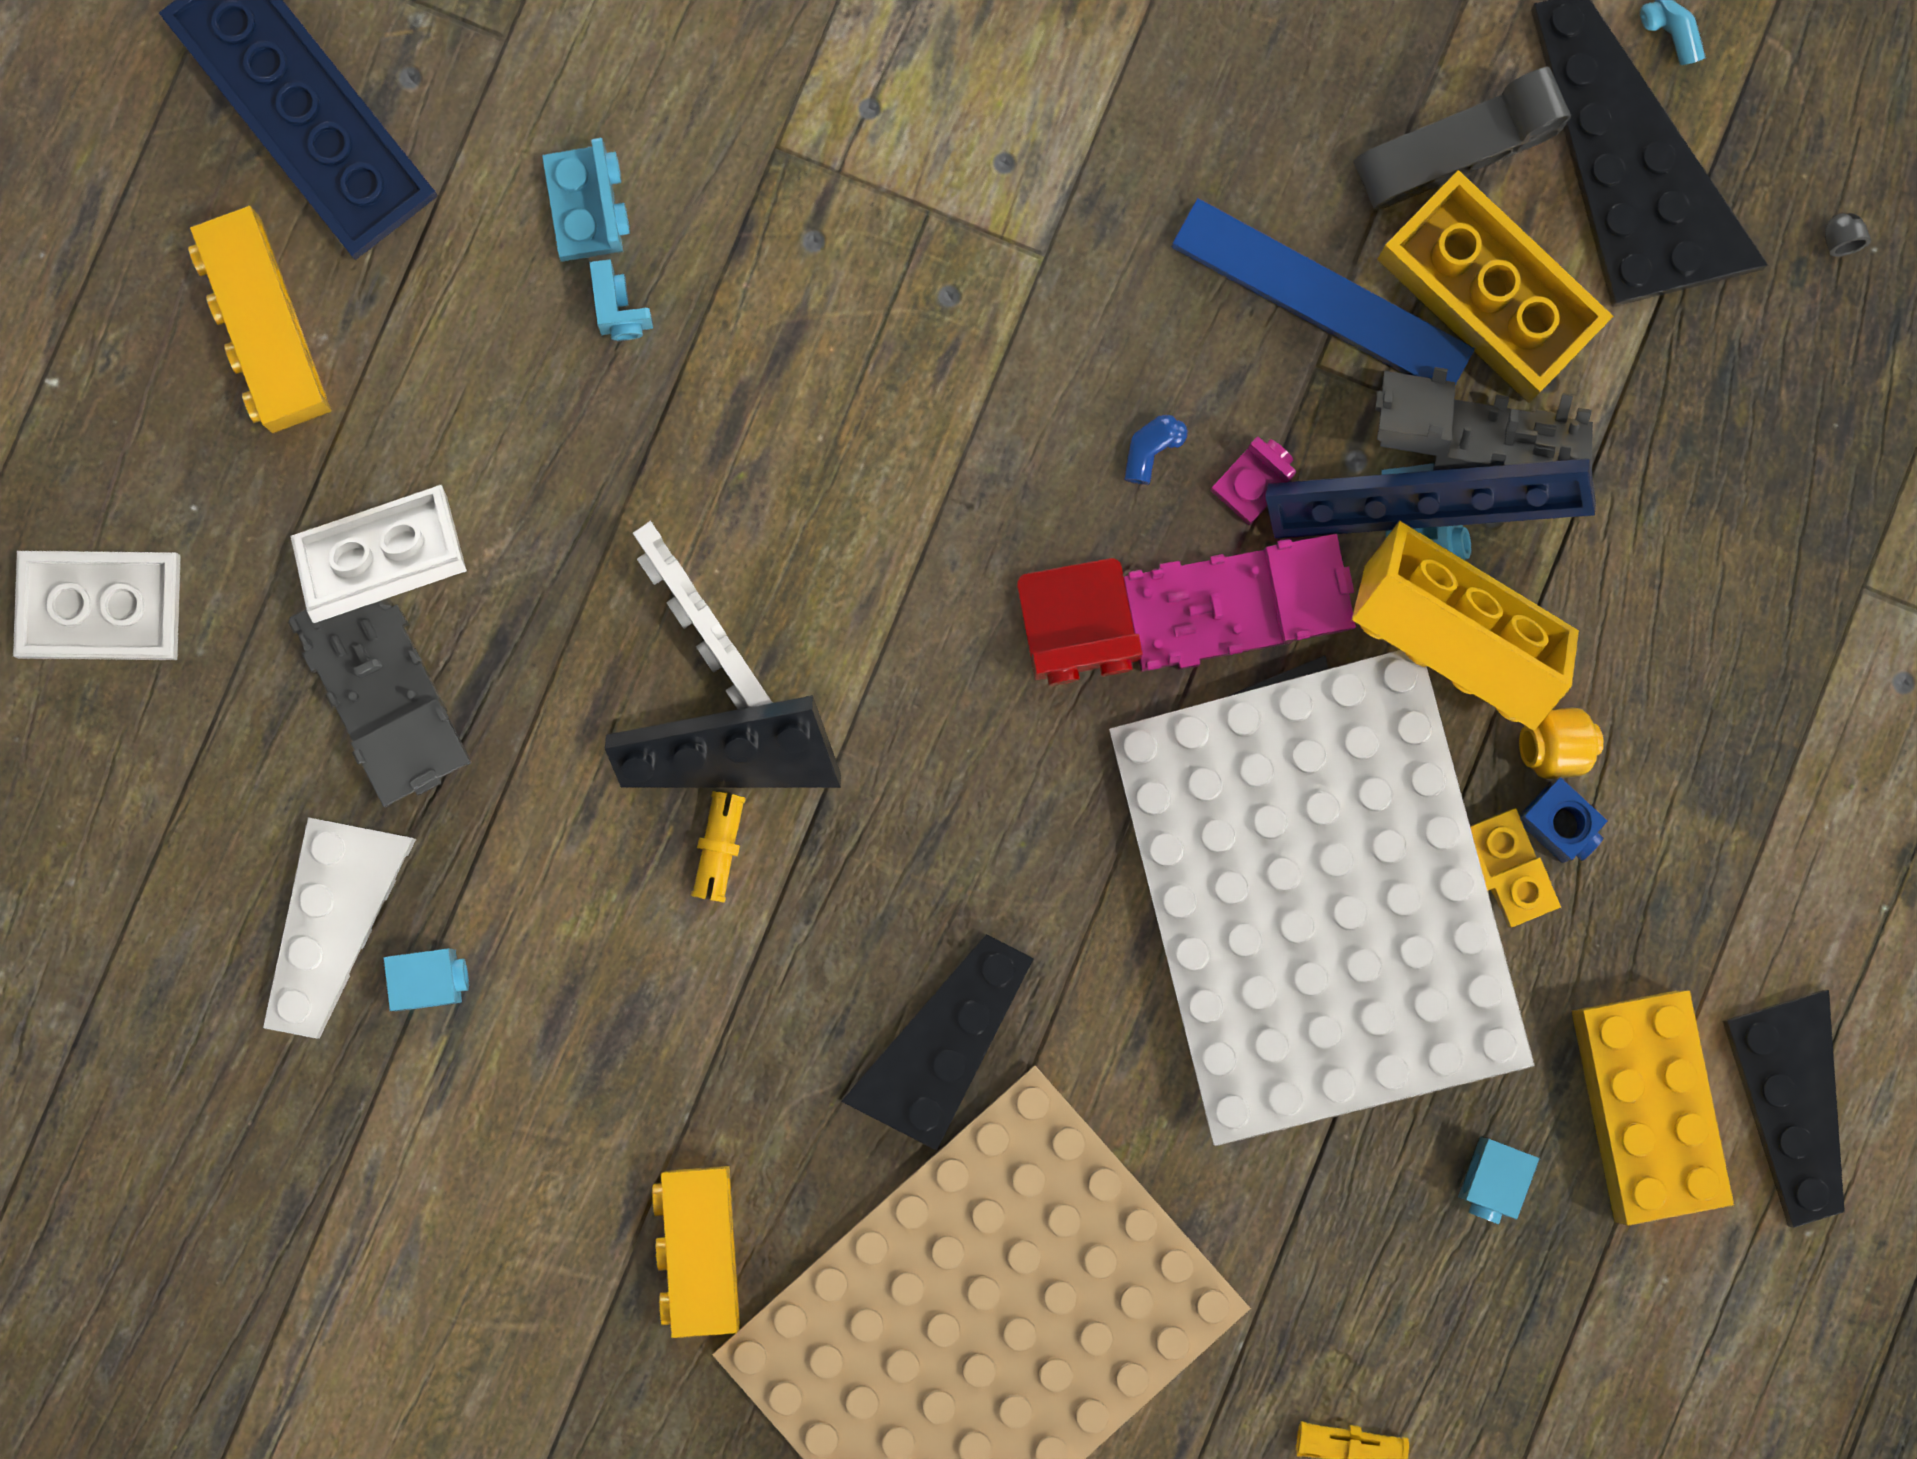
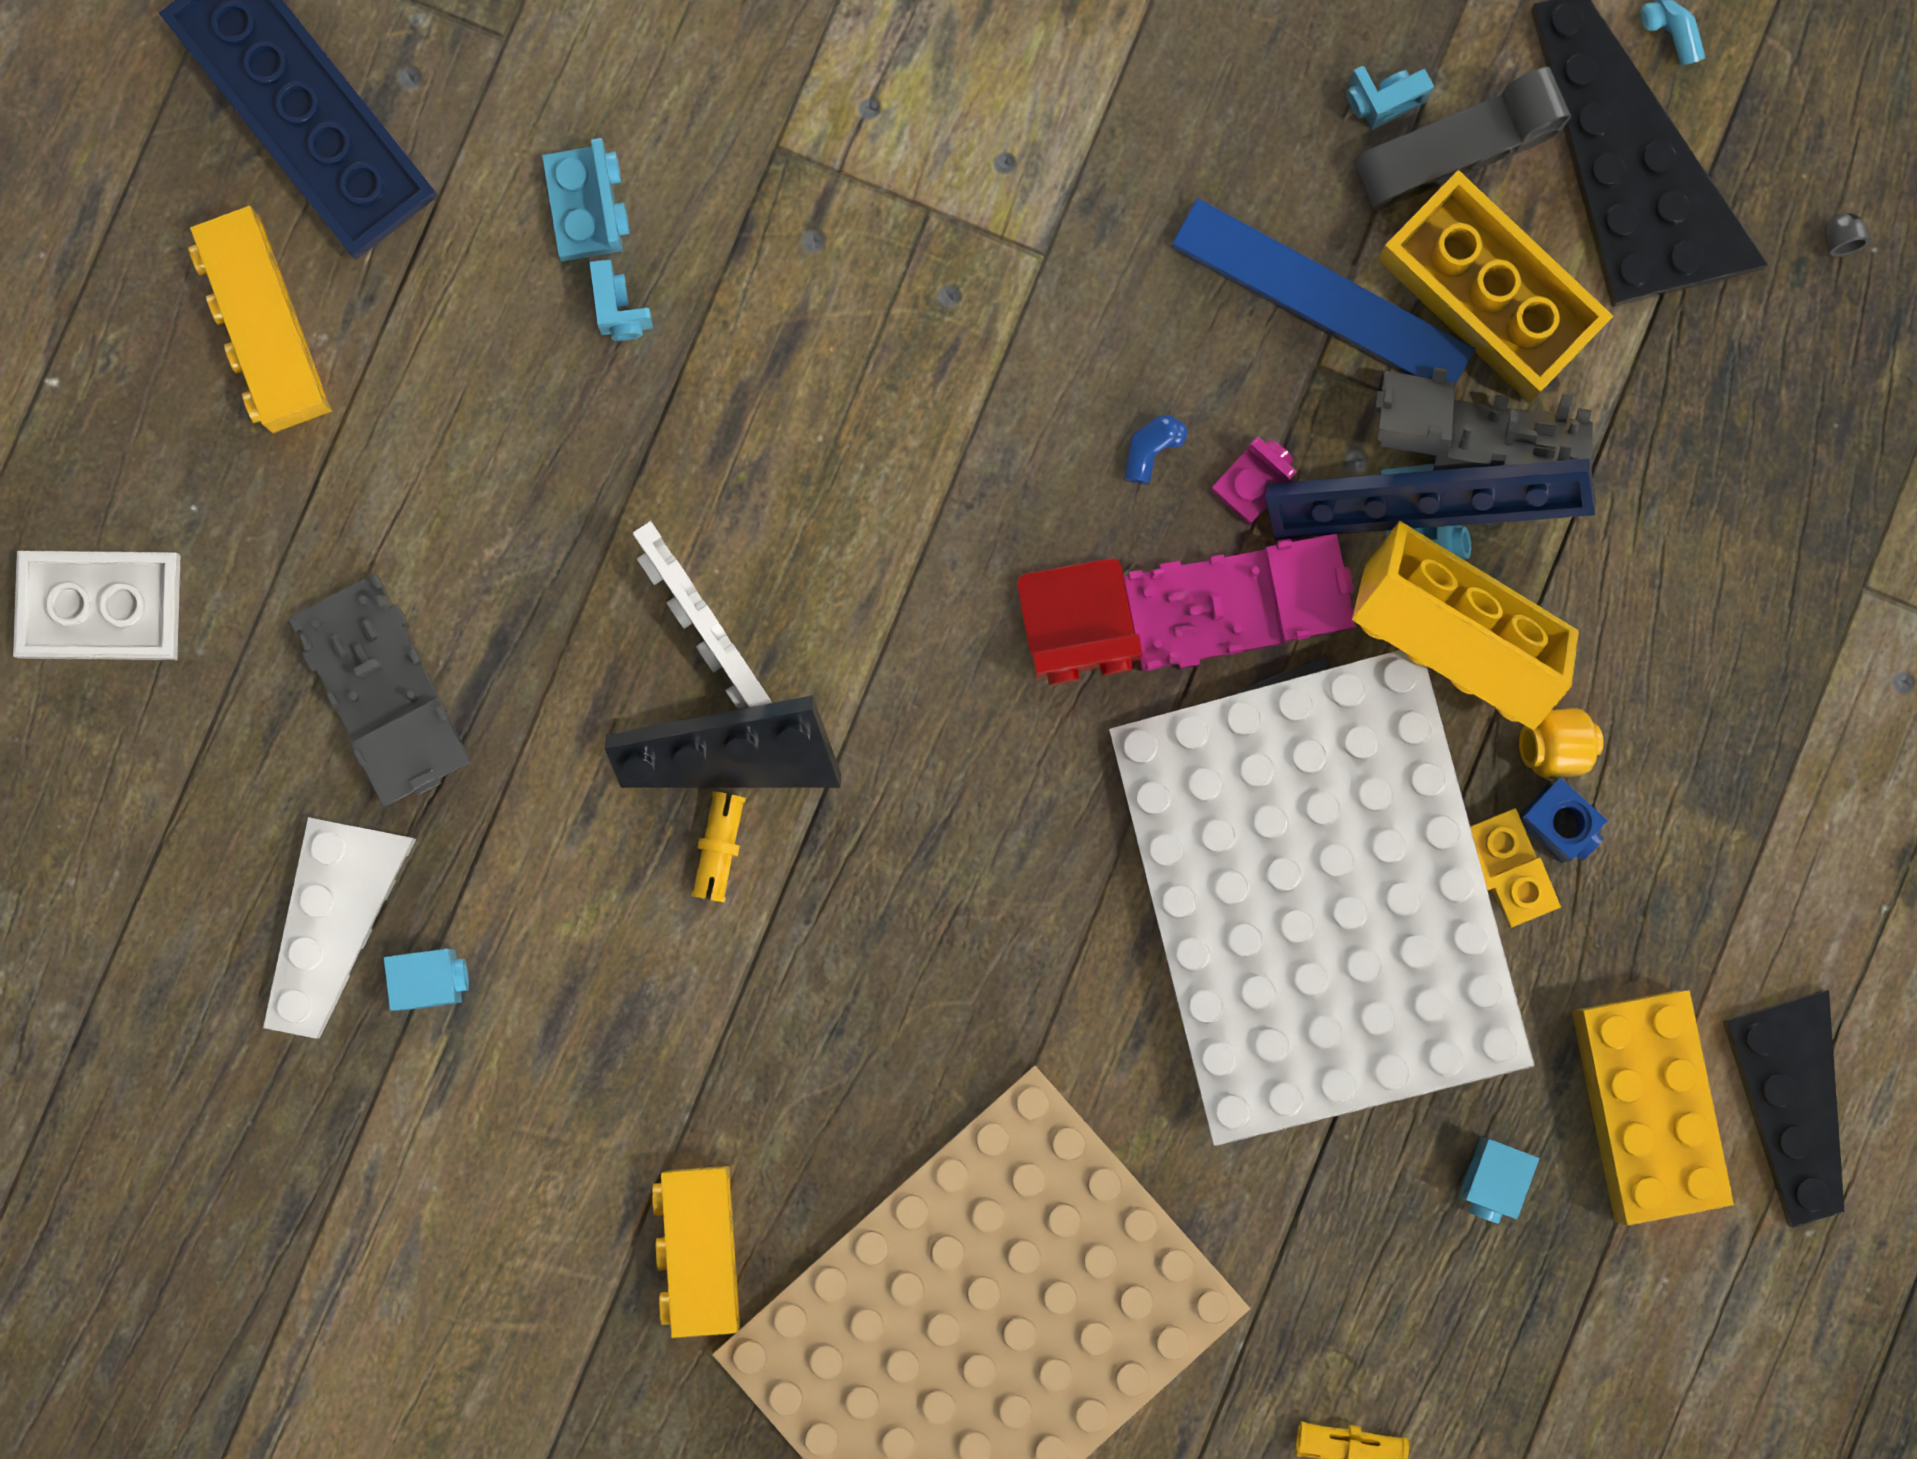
(377, 554): white tile -> none
(936, 1056): black wing -> none
(1397, 95): none -> medium azure bracket

